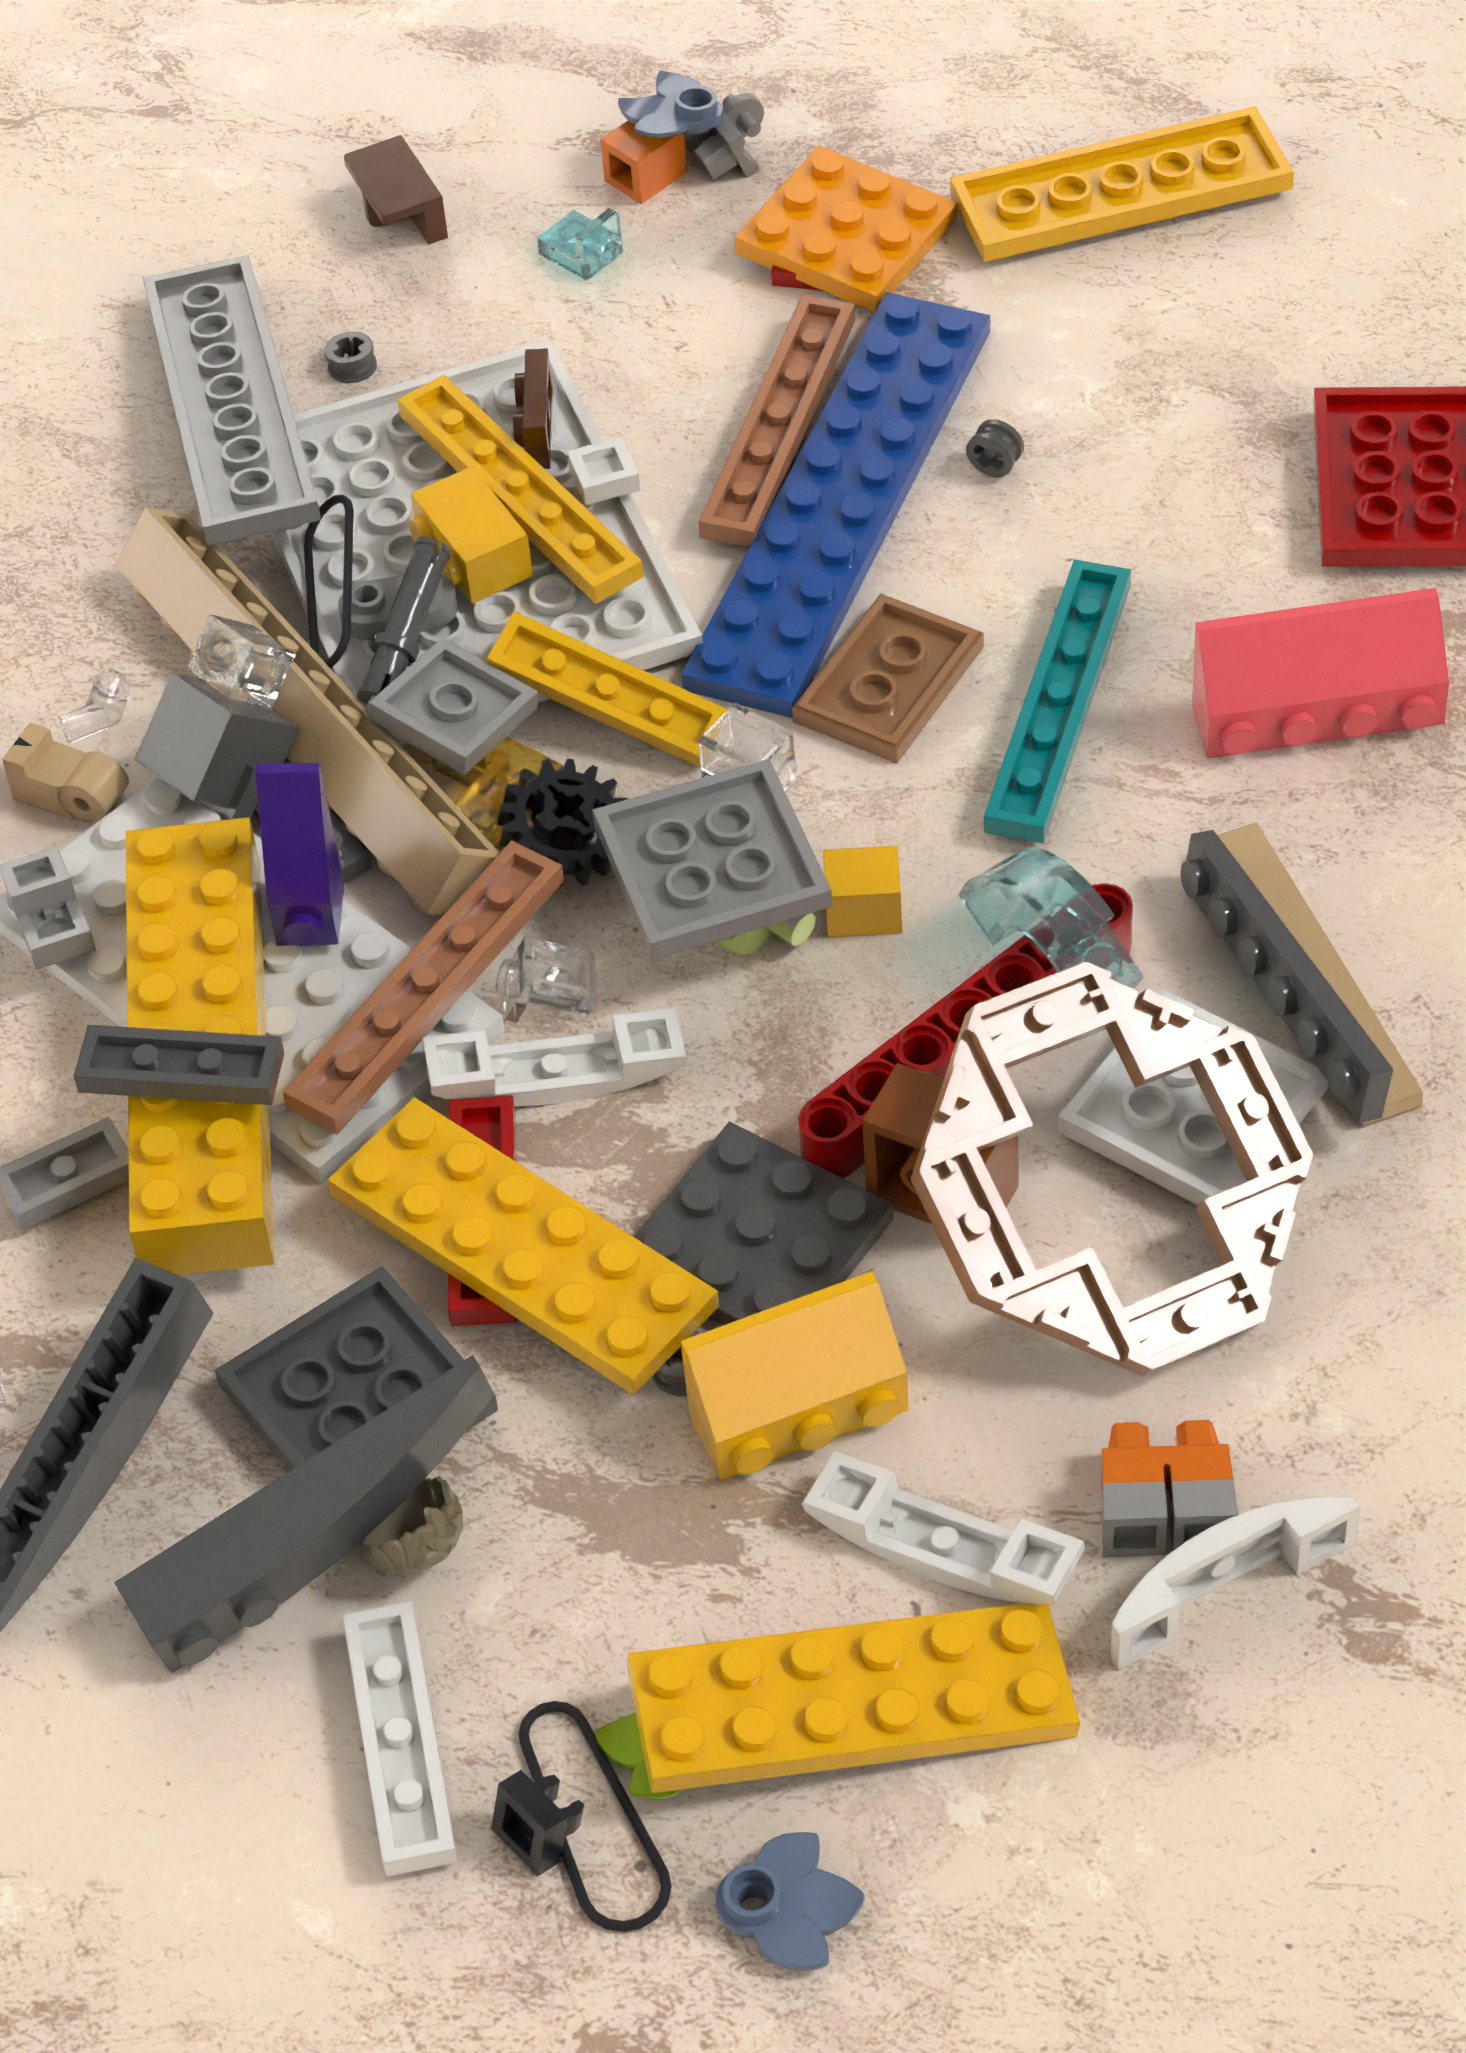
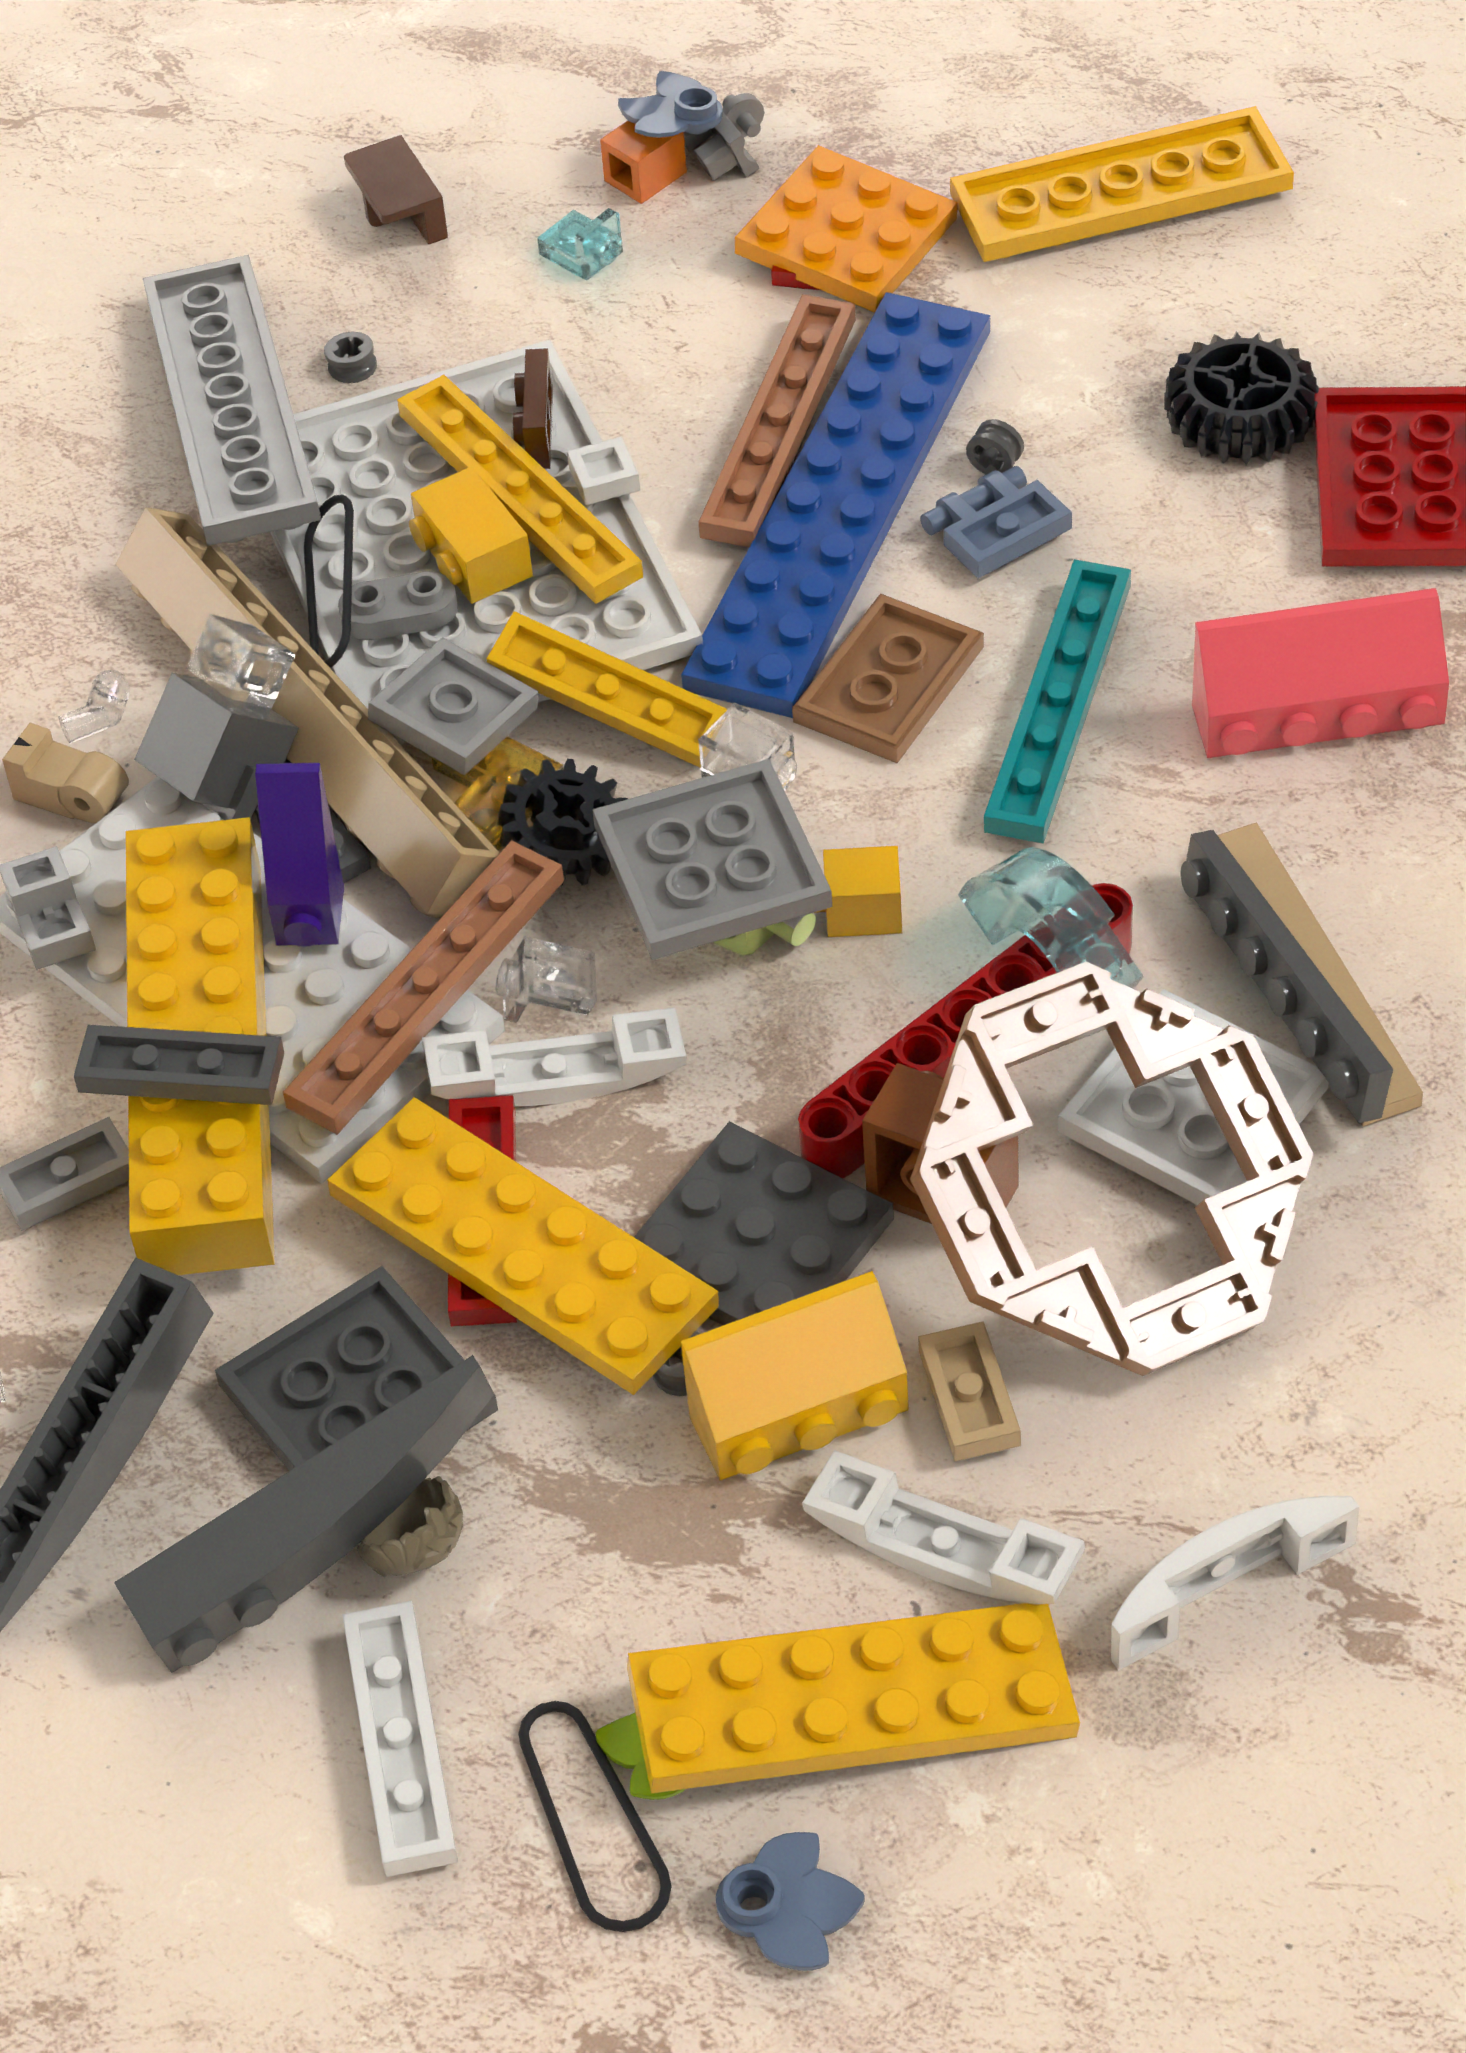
(396, 645): dark grey pin -> none
(532, 1822): black tile -> none
(969, 1391): none -> tan plate
(997, 520): none -> sand blue plate
(1139, 1476): hips -> none
(1241, 398): none -> black gear

